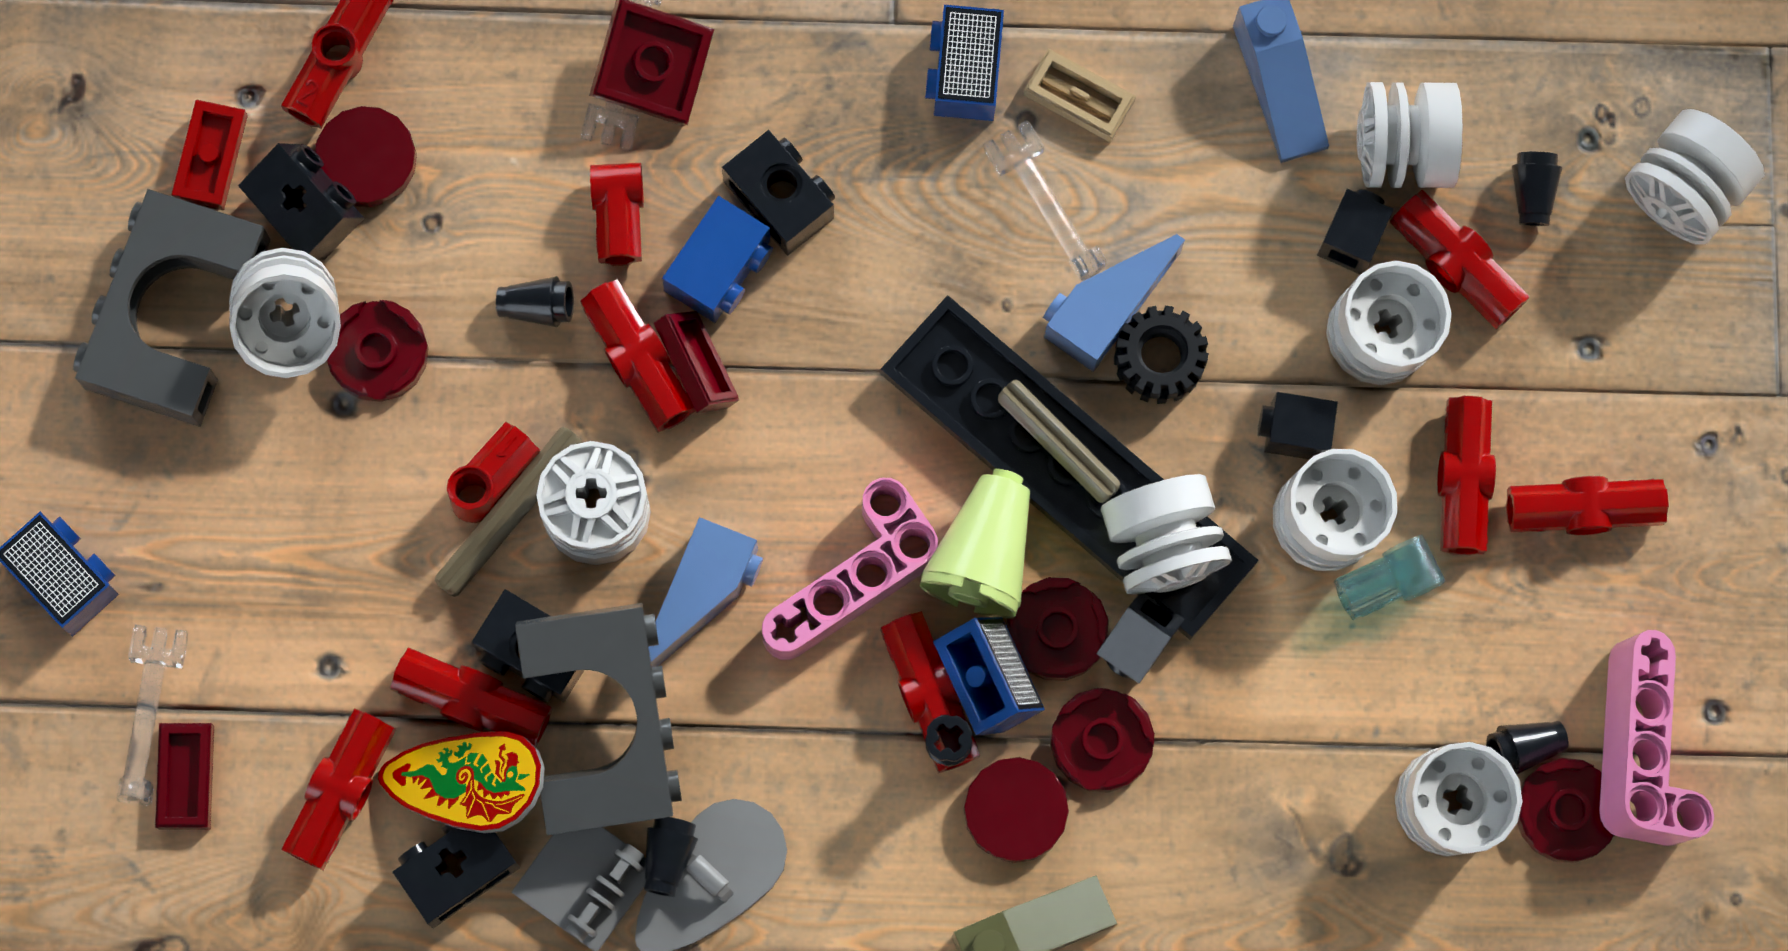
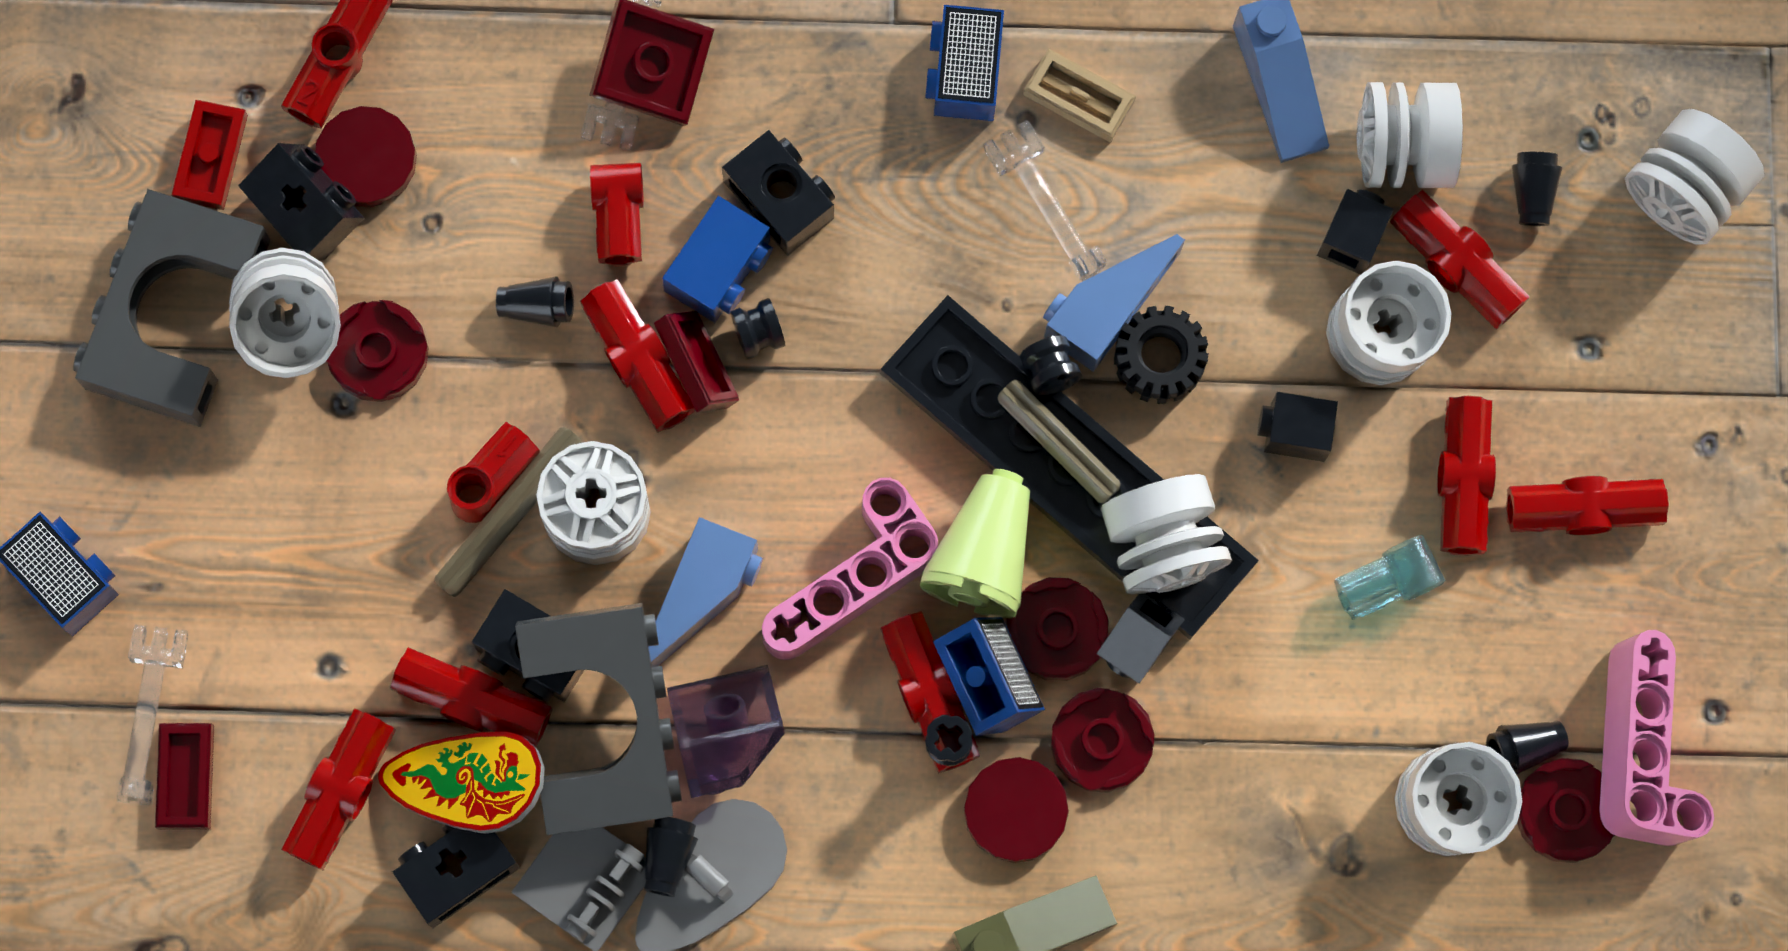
(725, 728): none -> clear purple slope
(758, 328): none -> black wheel
(1050, 365): none -> black wheel
(1357, 492): white wheel -> none

